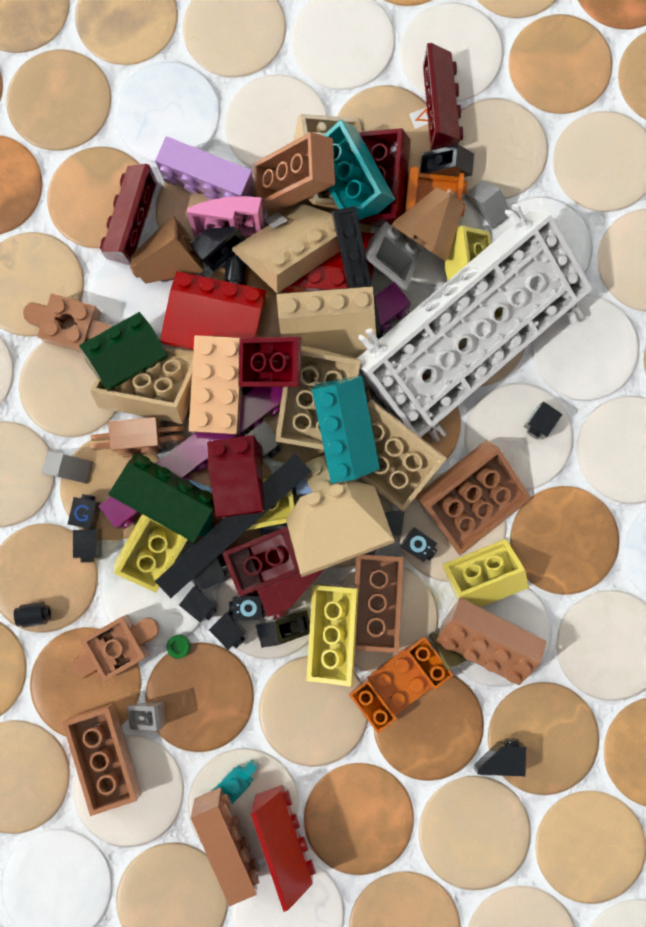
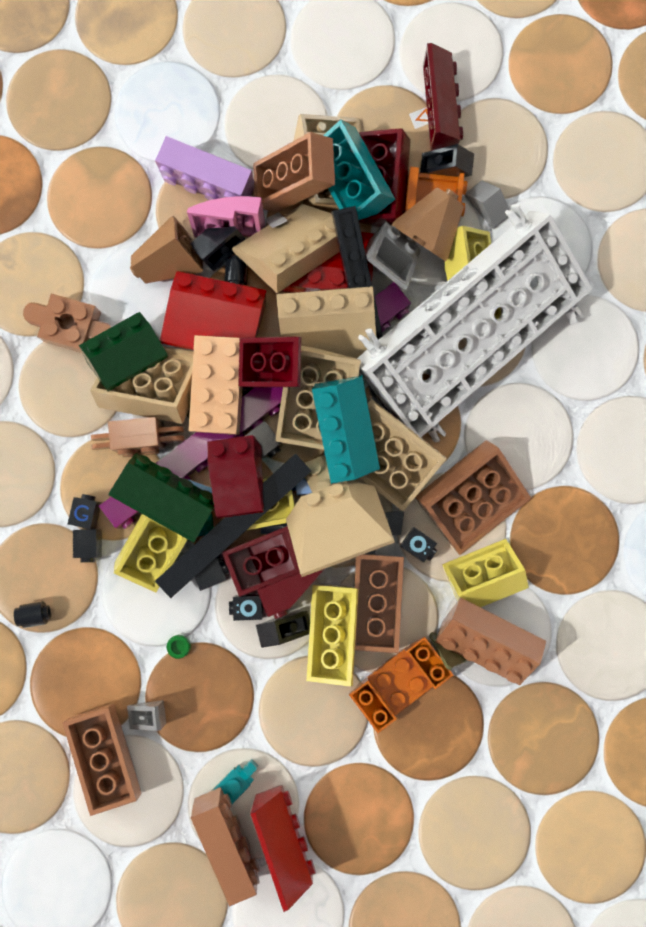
(67, 467): light grey slope -> none
(115, 647): nougat brick -> none
(129, 213): dark red slope -> none
(199, 604): black brick -> none
(228, 632): black brick -> none
(503, 759): black slope -> none
(542, 421): black brick -> none

